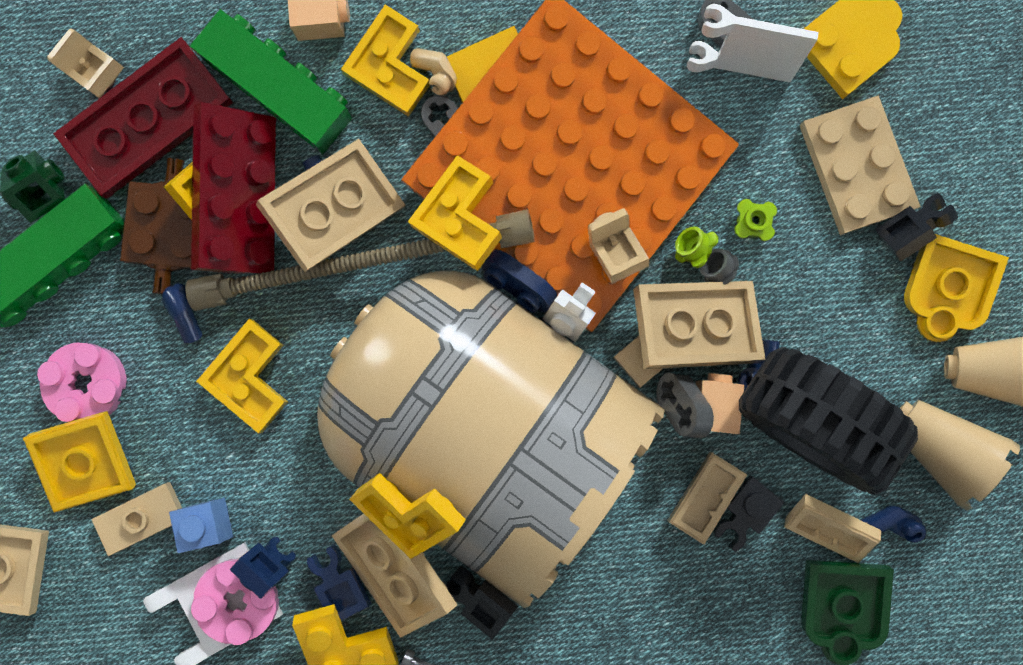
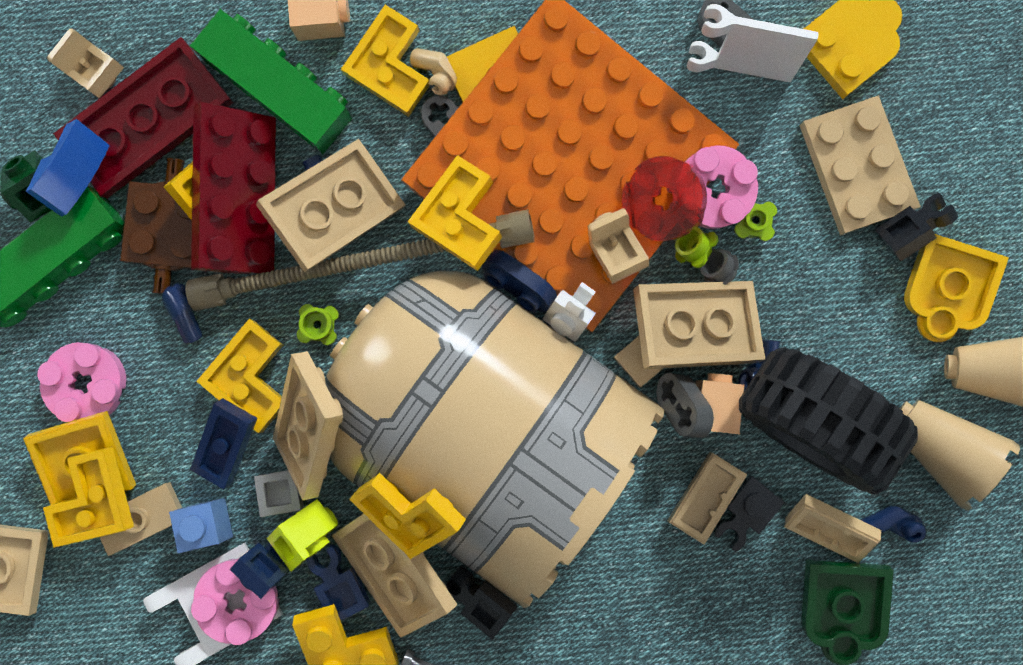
(69, 169): none -> blue slope
(99, 505): none -> yellow plate
(223, 443): none -> dark blue plate
(277, 494): none -> light grey plate
(303, 534): none -> neon yellow brick
(306, 425): none -> tan plate
(307, 330): none -> lime plate
(688, 198): none -> clear red plate
(737, 176): none -> bright pink plate

